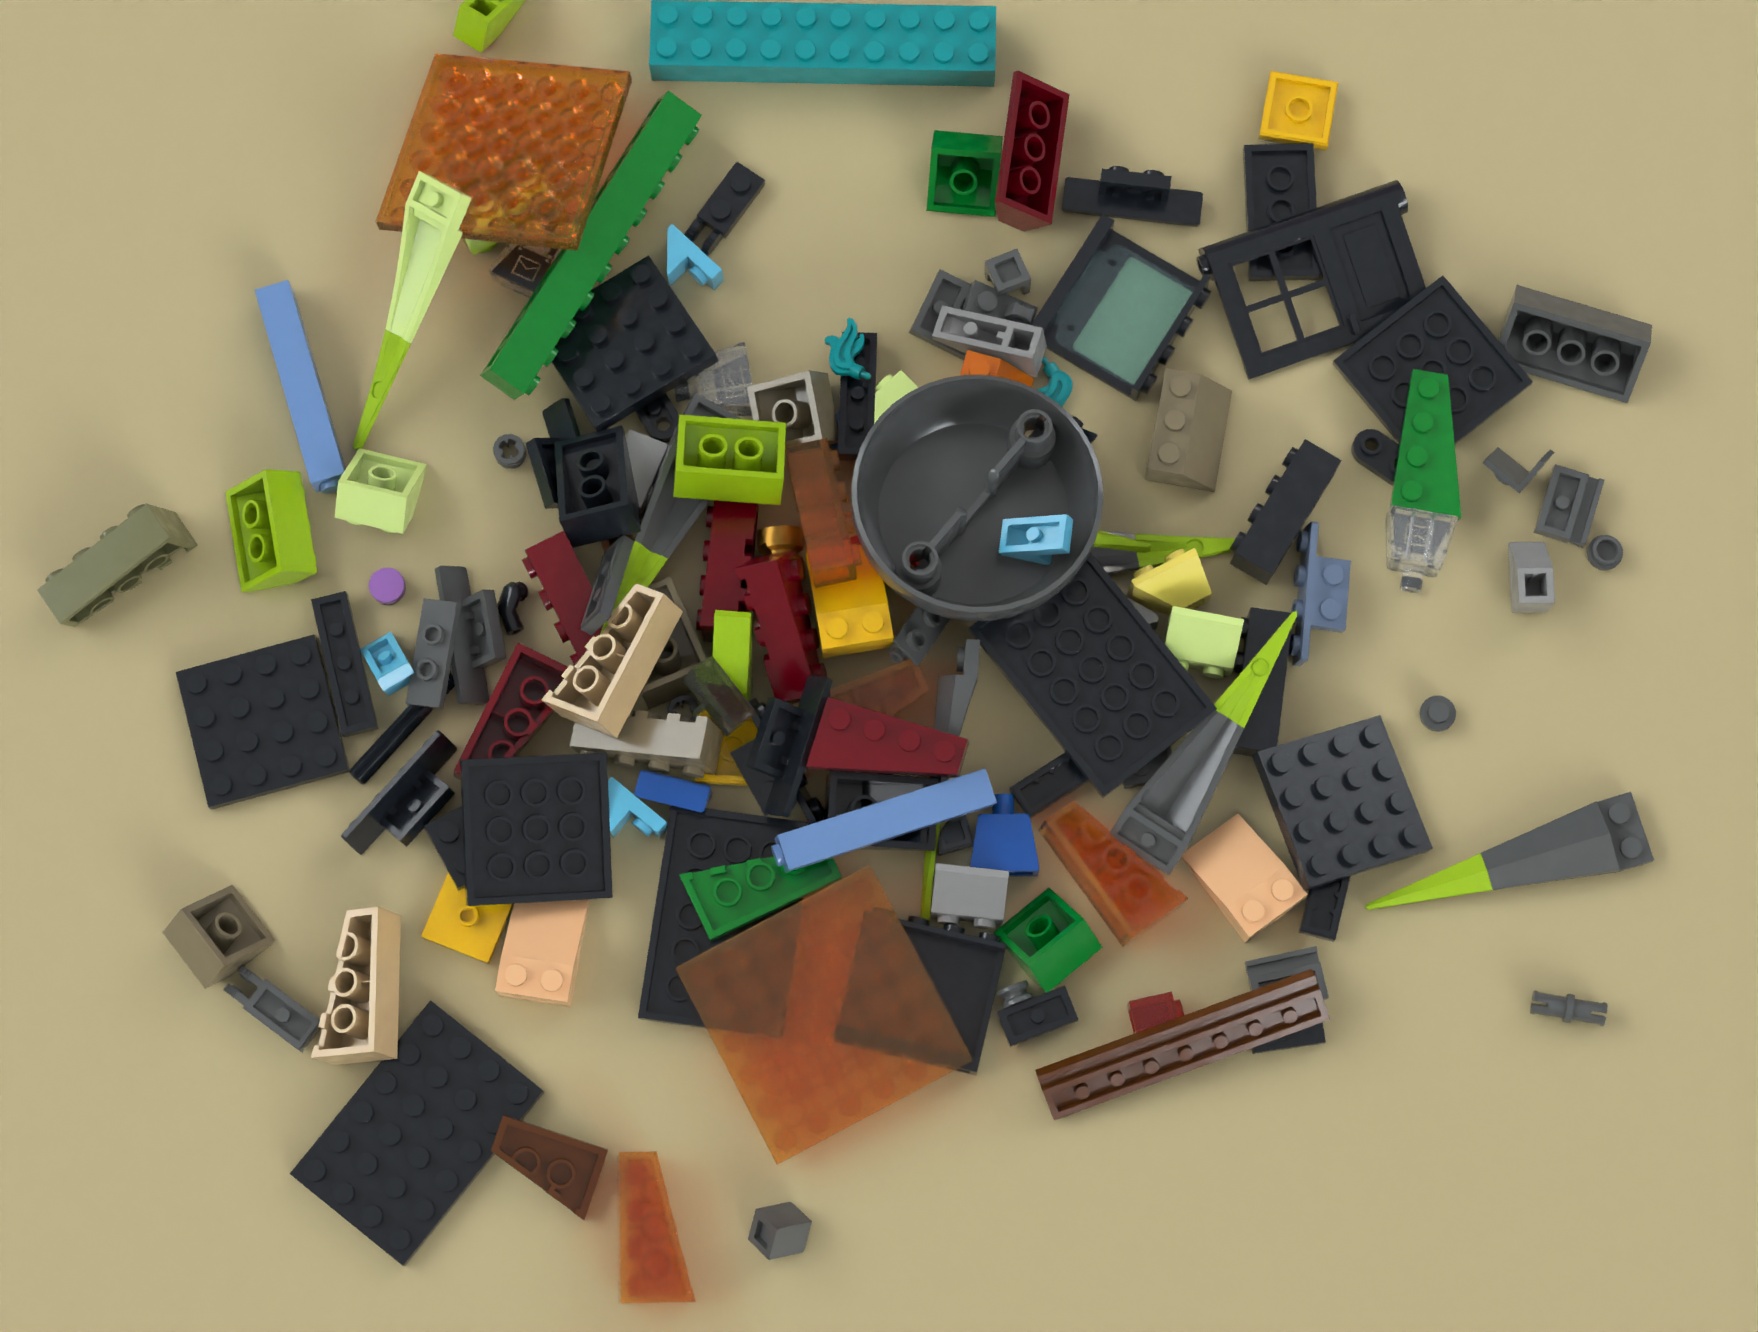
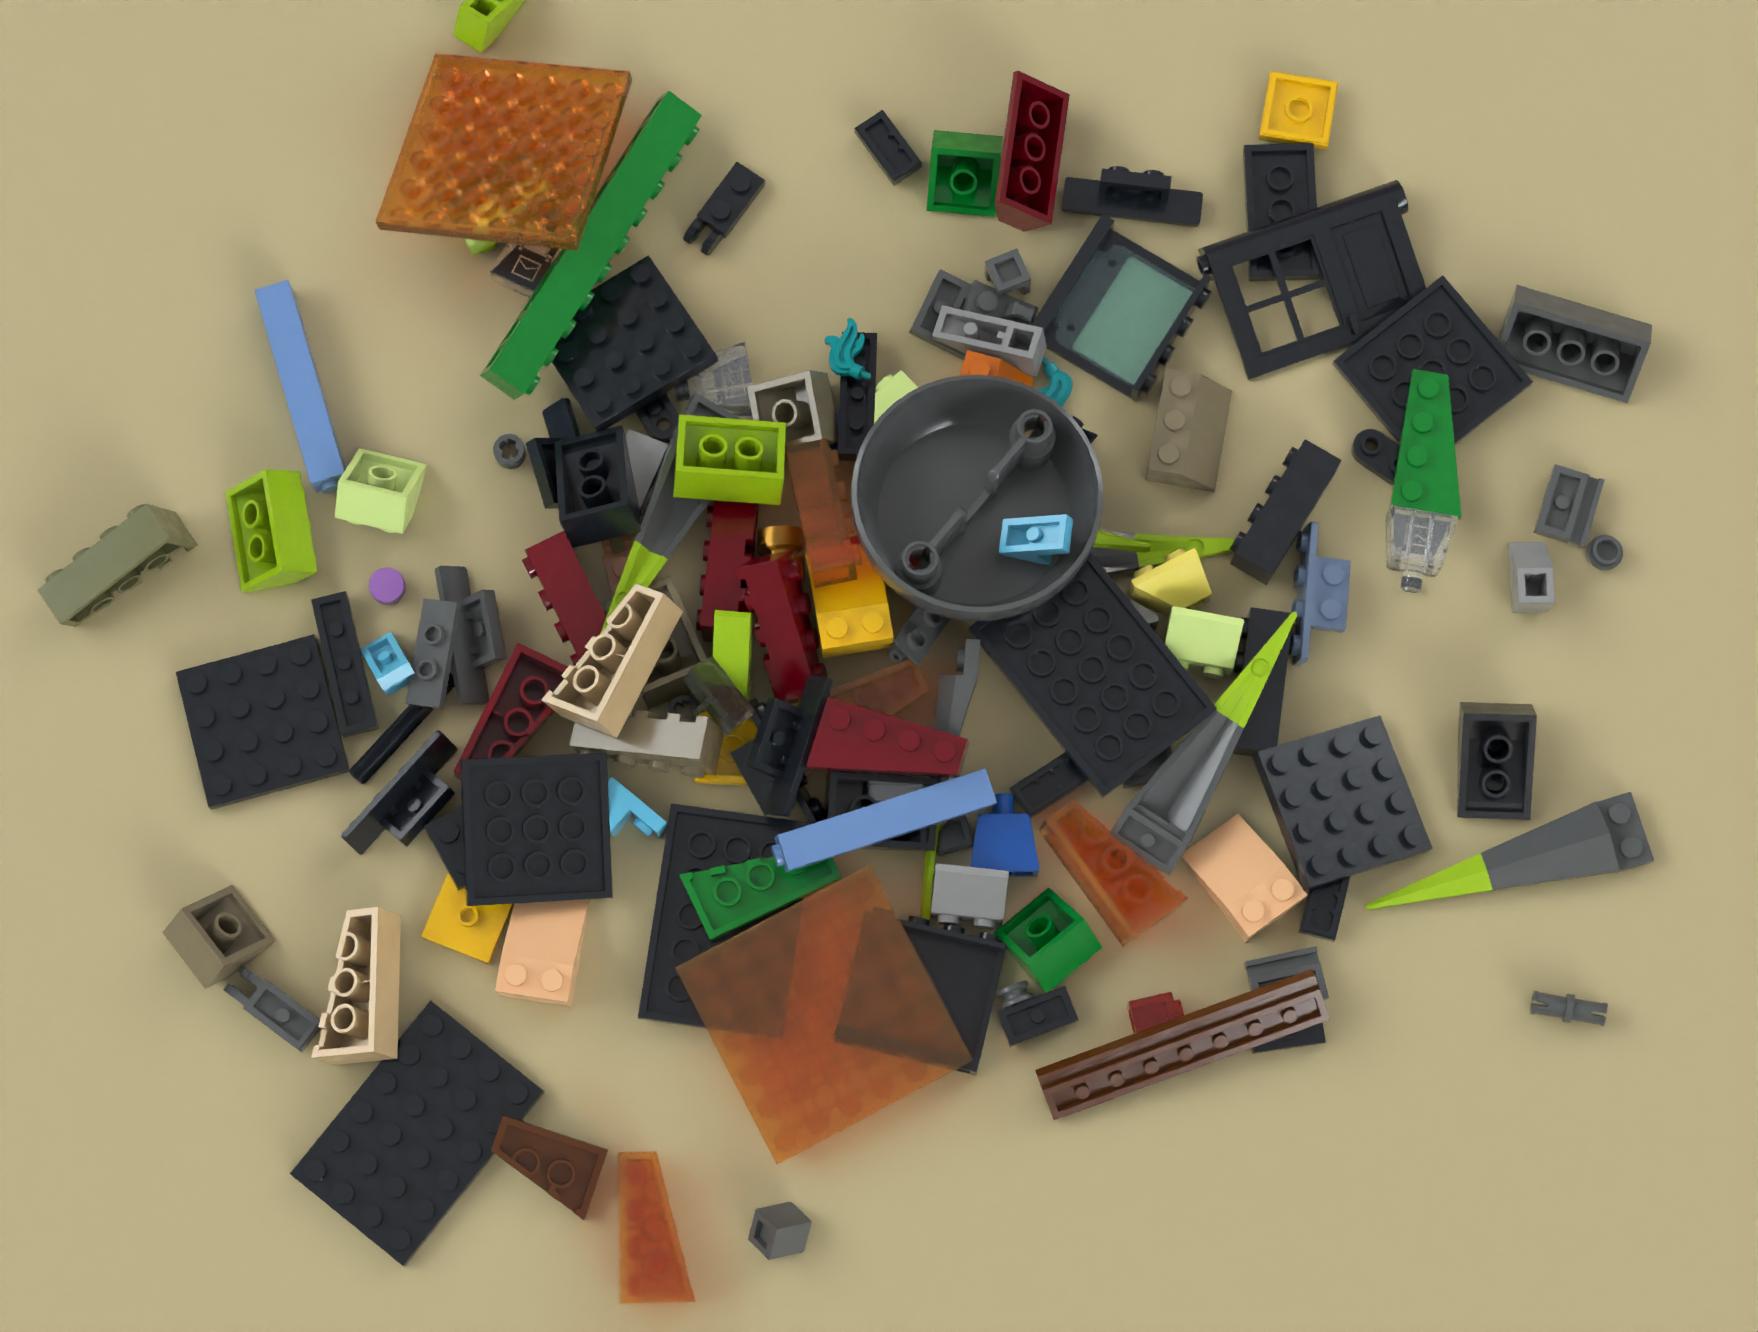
(426, 247): yellowish green plate -> none
(508, 603): black arm -> none
(607, 585): dark grey tile -> none
(672, 791): blue slope -> none
(684, 255): medium azure slope -> none
(822, 43): teal brick -> none
(888, 147): none -> black plate
(1437, 713): dark grey plate -> none
(1495, 760): none -> black slope
(1511, 472): dark grey bracket -> none

